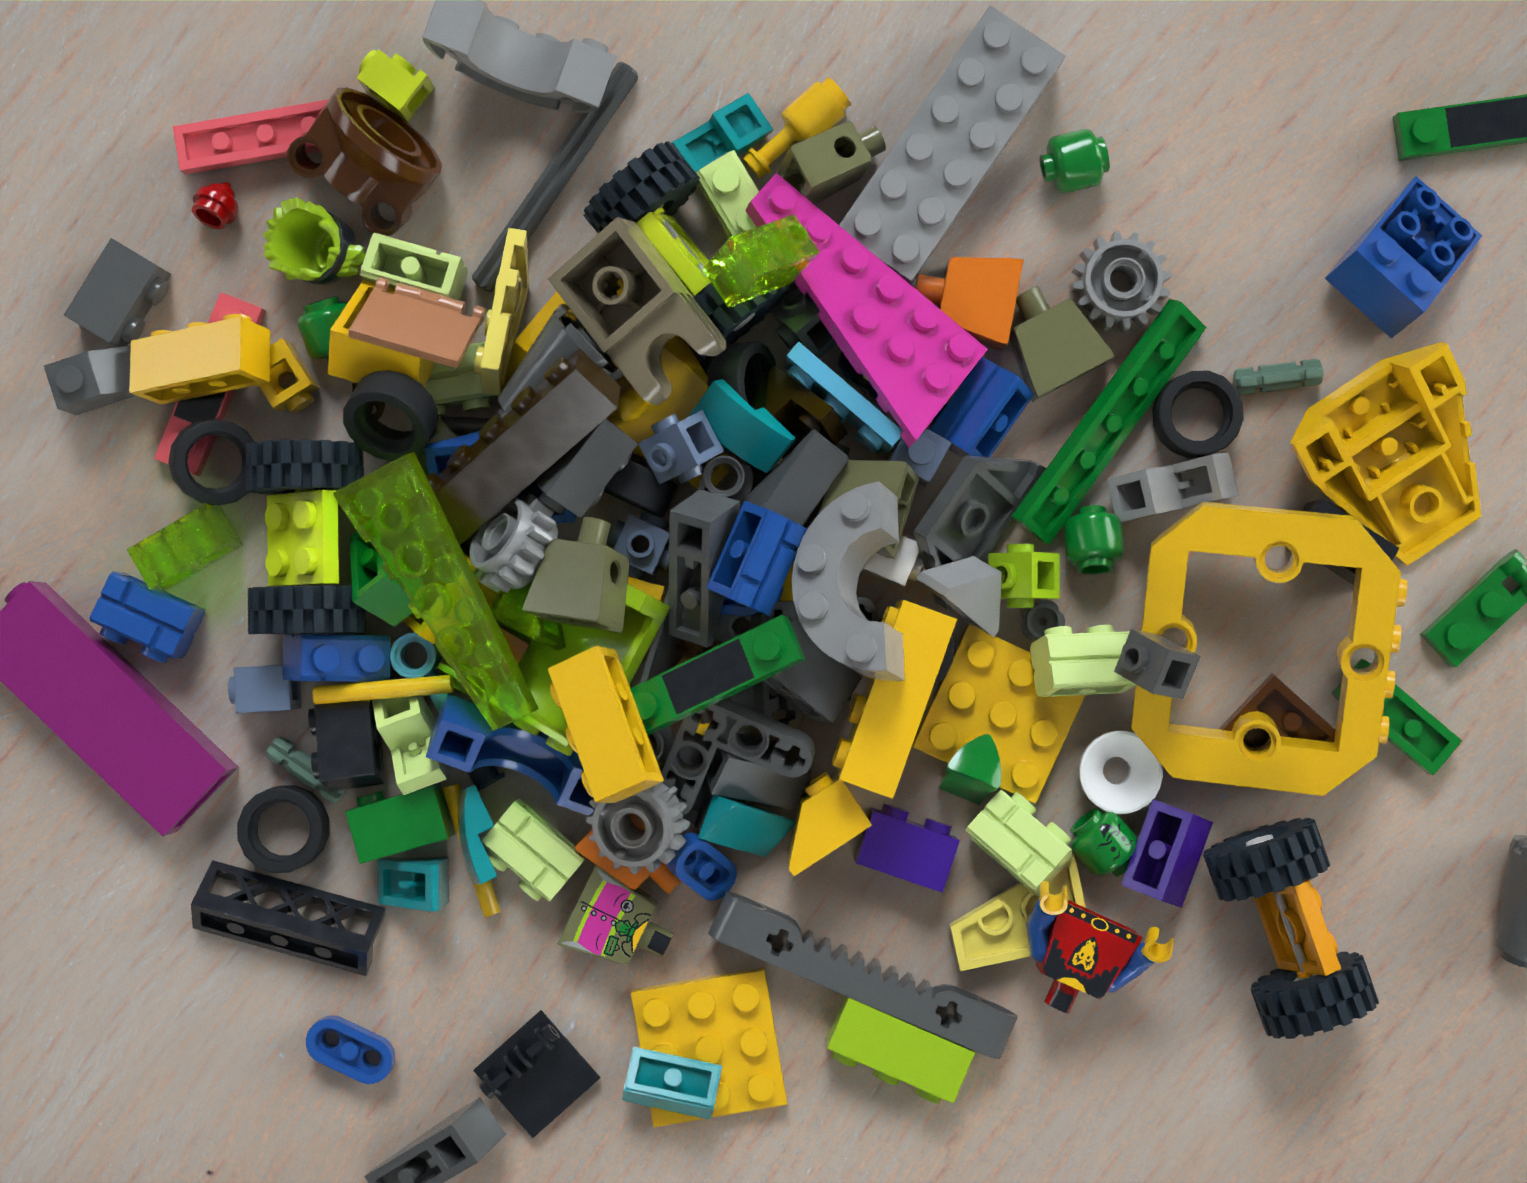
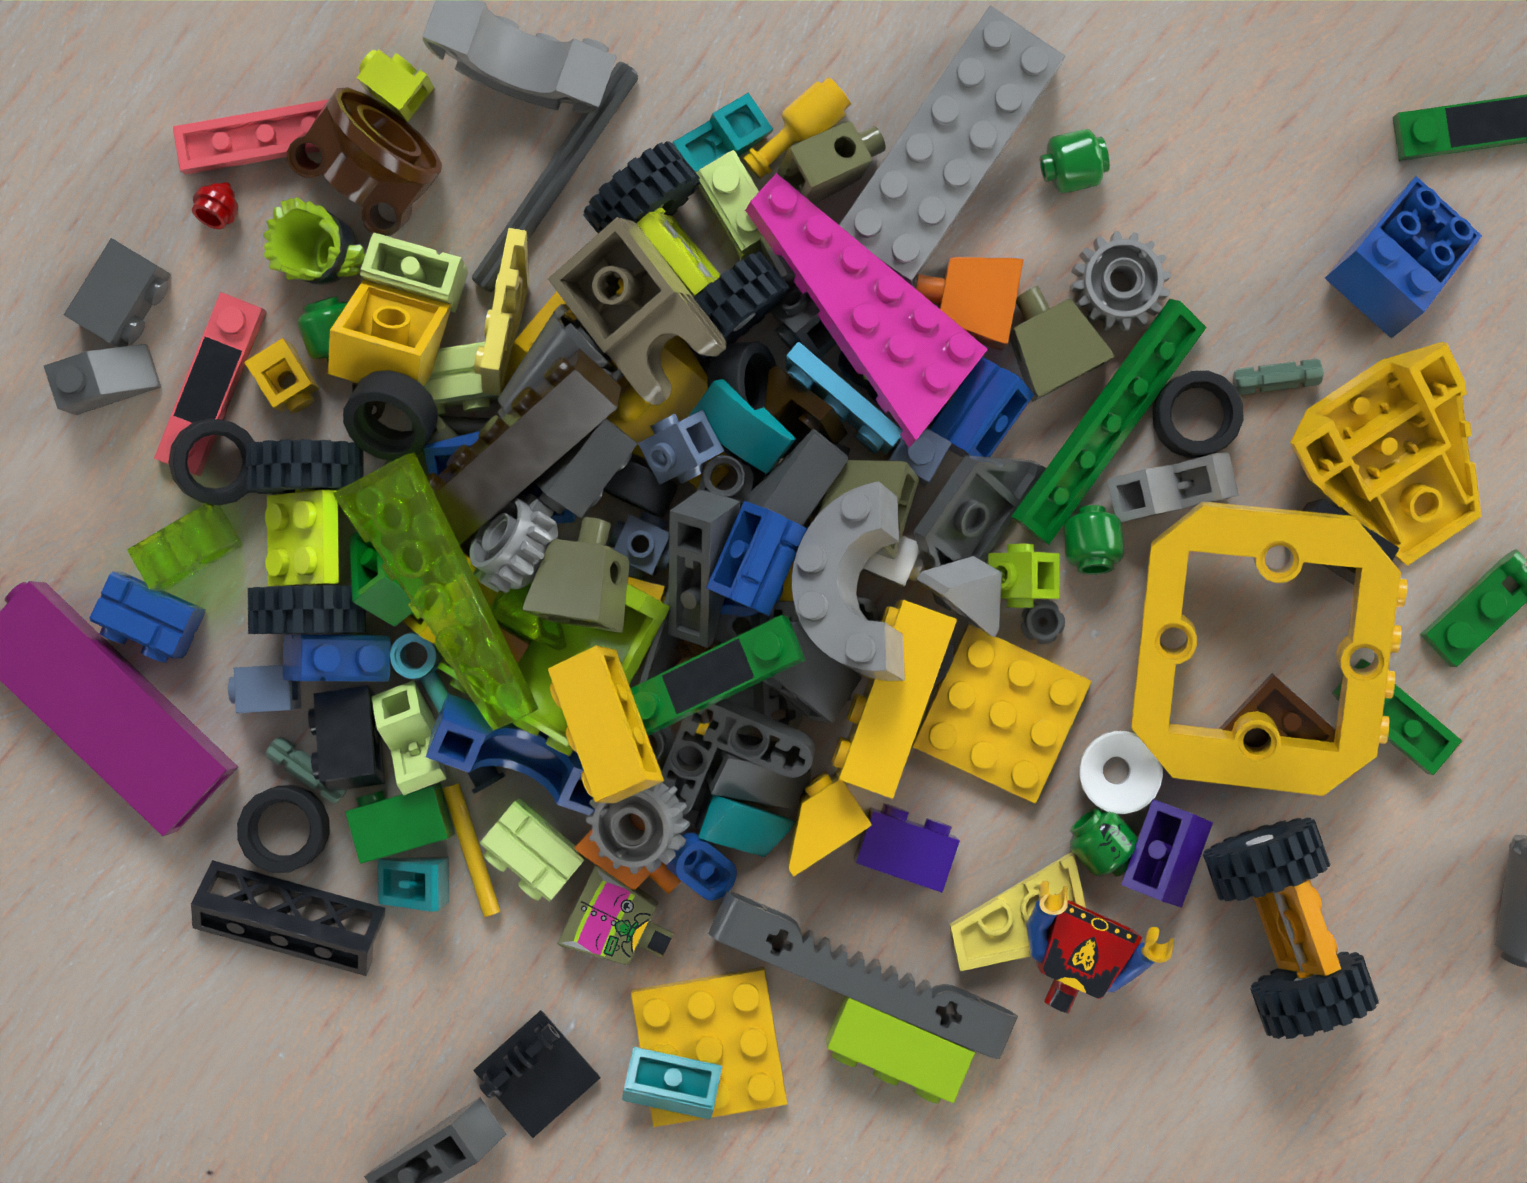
(200, 360): yellow brick -> none
(350, 1053): blue plate -> none
(383, 689): yellow bar -> none
(417, 323): nougat piece -> none
(473, 820): teal slope -> none
(761, 260): clear neon green brick -> none
(973, 770): green tile -> none
(1020, 841): yellowish green brick -> none
(1078, 662): yellowish green brick -> none
(1157, 664): dark grey brick -> none

